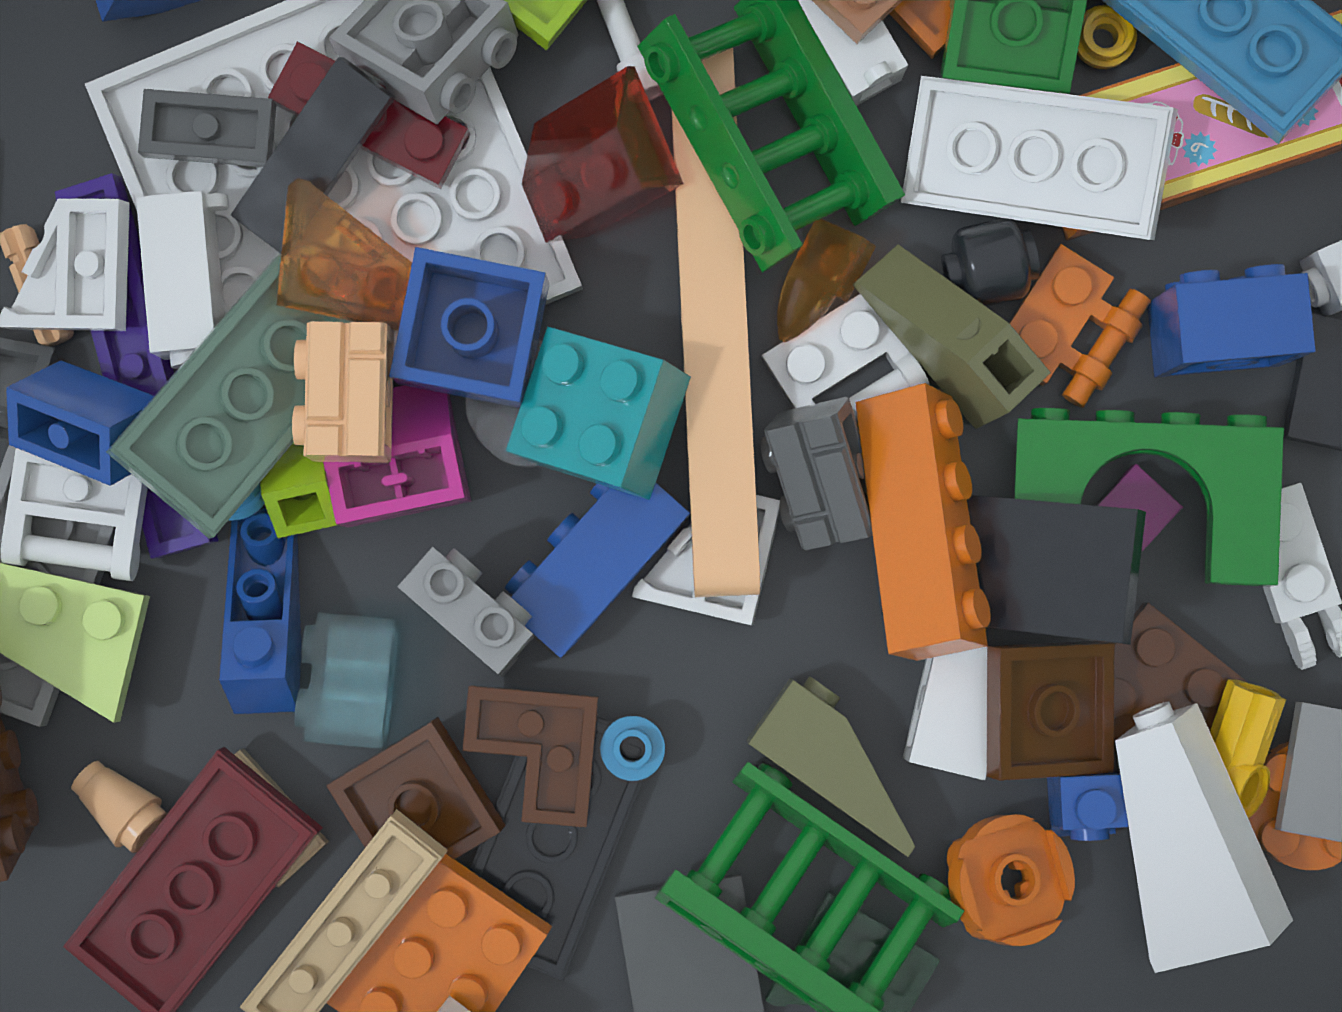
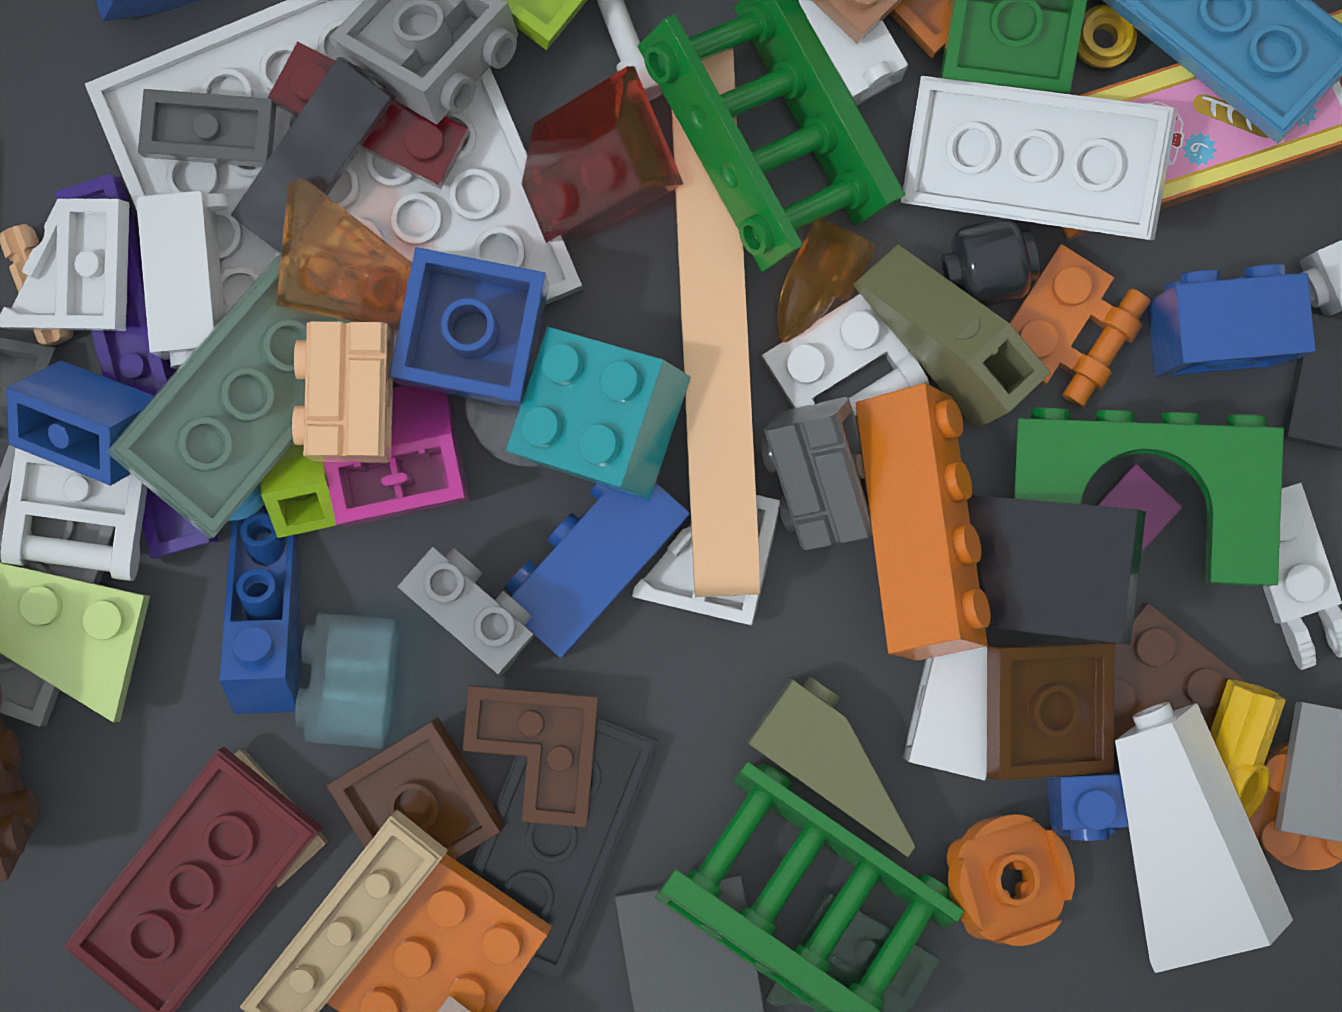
(119, 805): light nougat cone -> none
(640, 728): dark azure plate -> none

